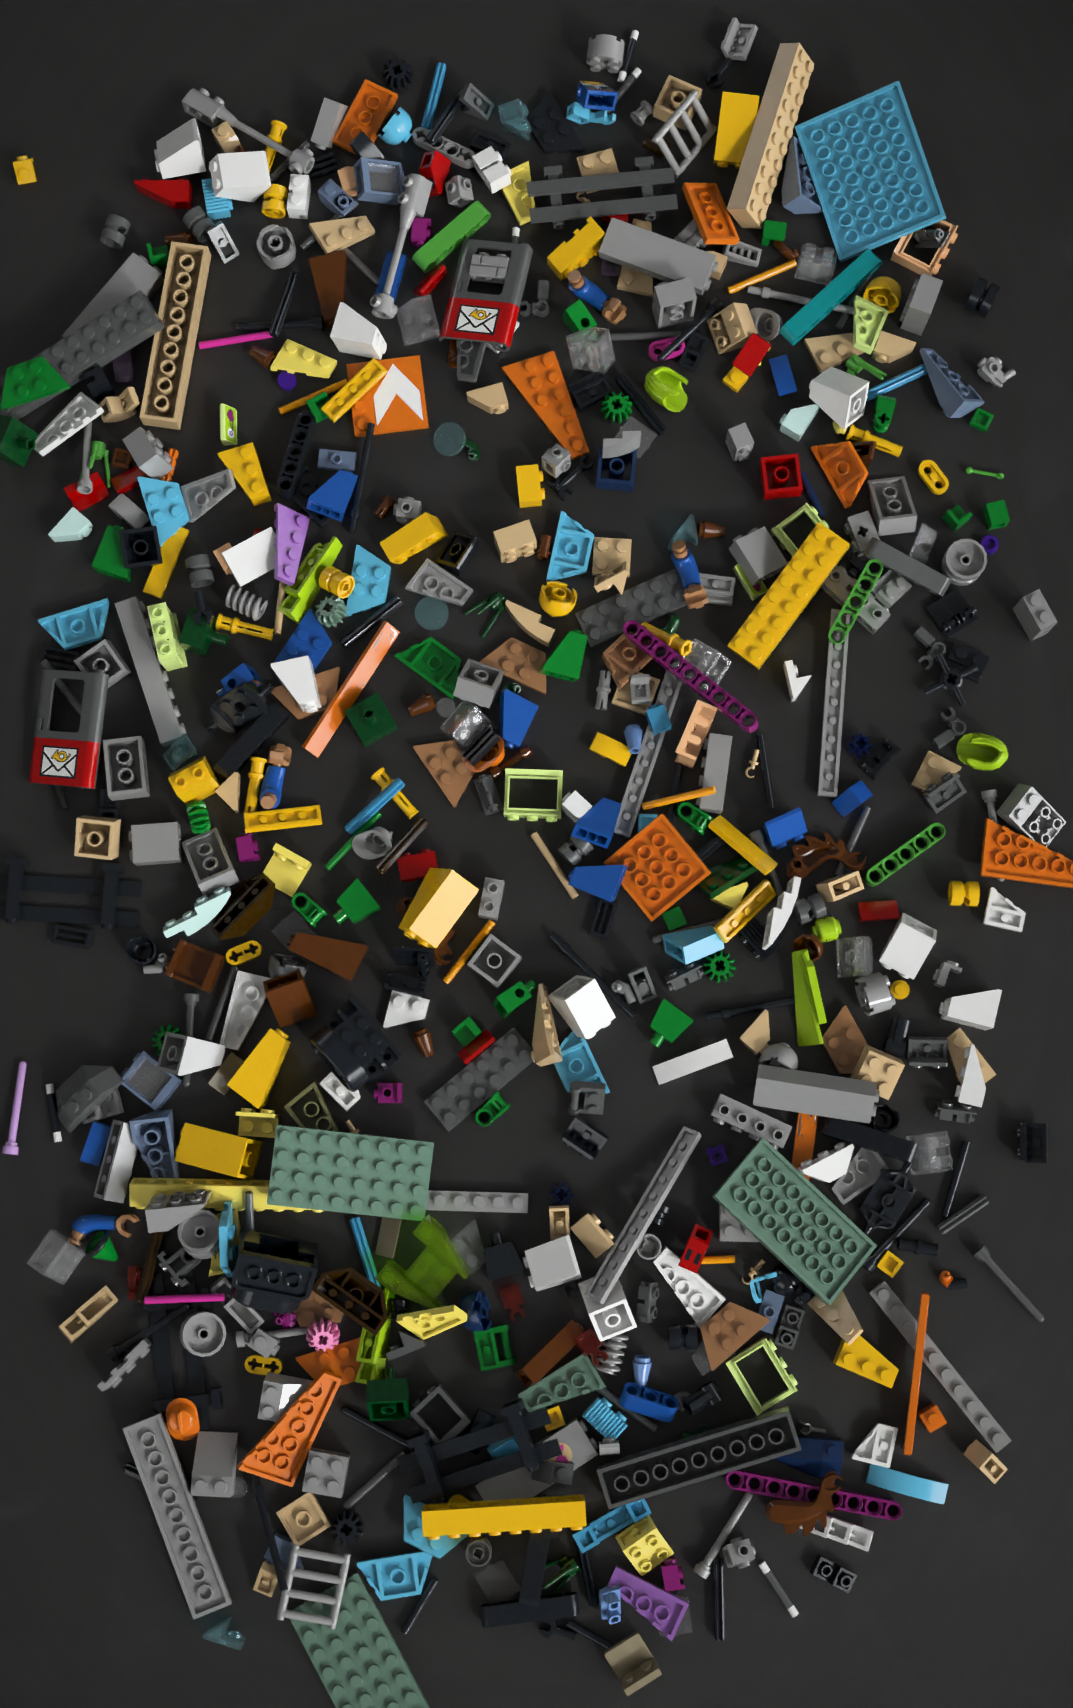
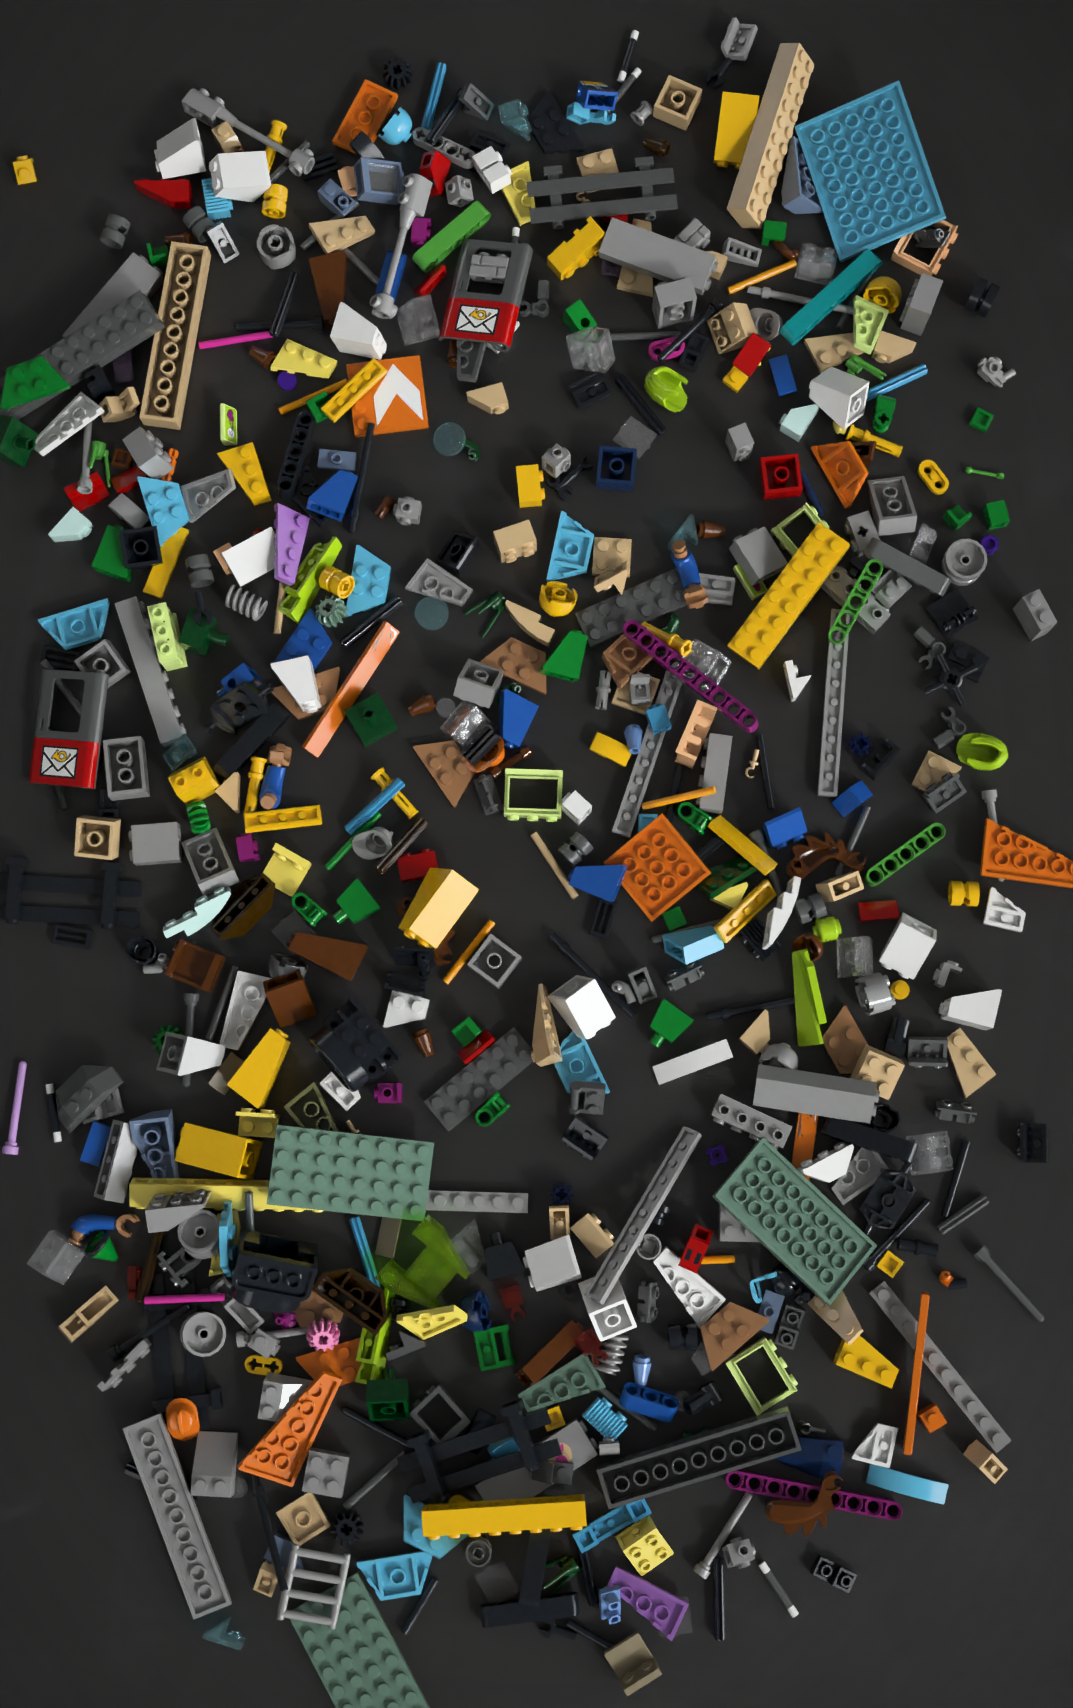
(147, 1083): window -> none
(246, 956): yellow beam -> none
(267, 633): yellow pin -> none
(299, 196): white piece -> none
(328, 123): light grey slope -> none
(413, 538): yellow wedge -> none
(433, 664): green wing -> none
(491, 899): light grey brick -> none
(508, 1002): green torso -> none
(544, 547): reddish brown pin -> none
(546, 392): orange wing -> none
(595, 296): piece -> none
(598, 823): blue slope -> none
(605, 53): light grey brick -> none
(620, 446): light grey slope -> none
(623, 409): green gear -> none
(669, 125): light grey bar -> none
(671, 1575): magenta brick -> none
(710, 213): orange plate -> none
(712, 967): green gear -> none
(754, 1271): tan hand -> none
(844, 1532): white slope -> none
(950, 391): sand blue wedge -> none
(972, 1085): white slope -> none
(1031, 815): light grey slope -> none

